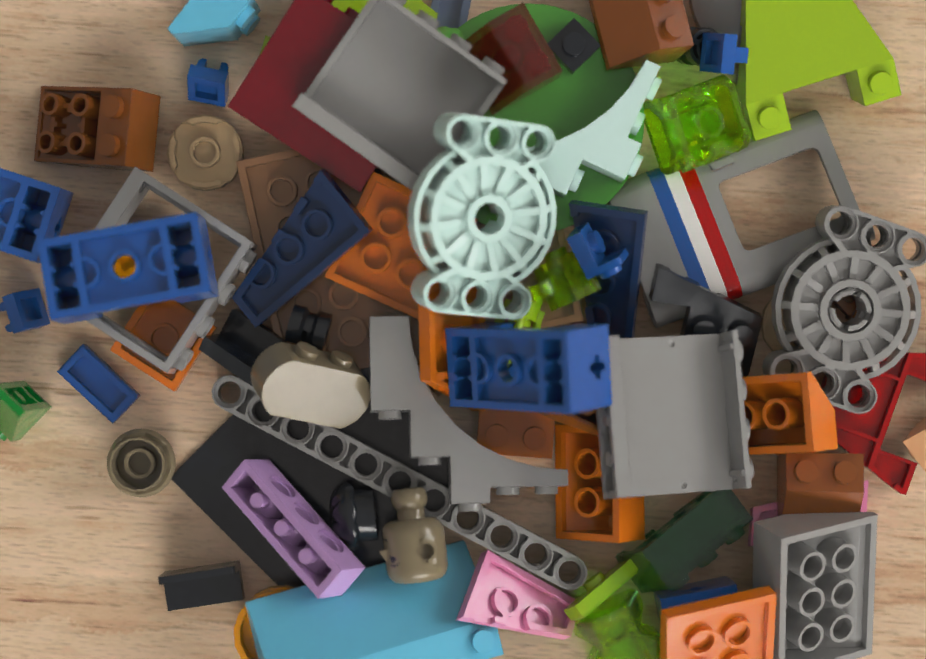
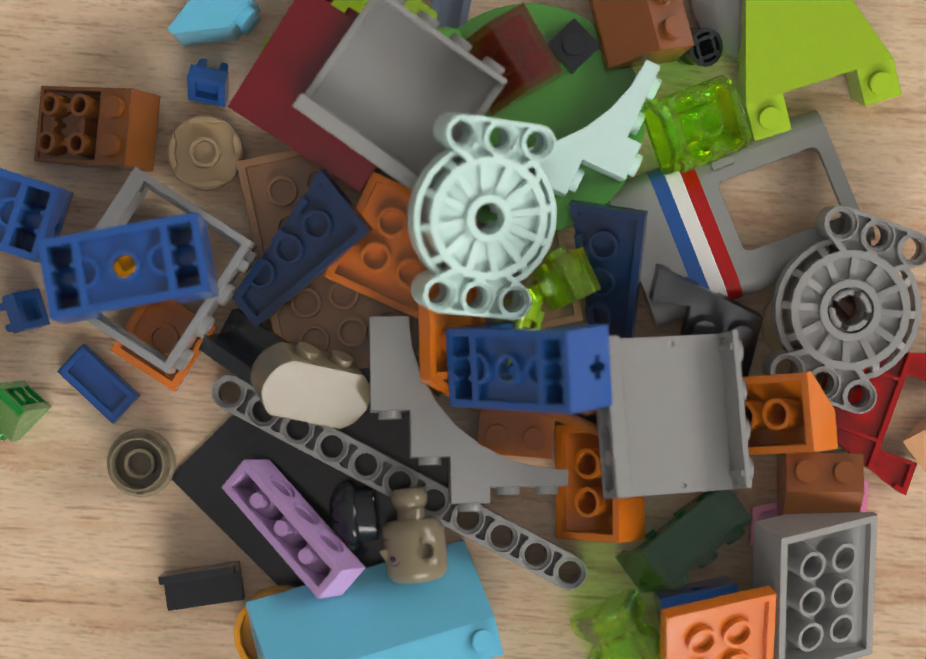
(308, 327): black wheel -> none
(514, 600): bright pink wing -> none
(590, 250): blue bracket -> none
(600, 588): lime plate -> none
(721, 53): blue tile -> none

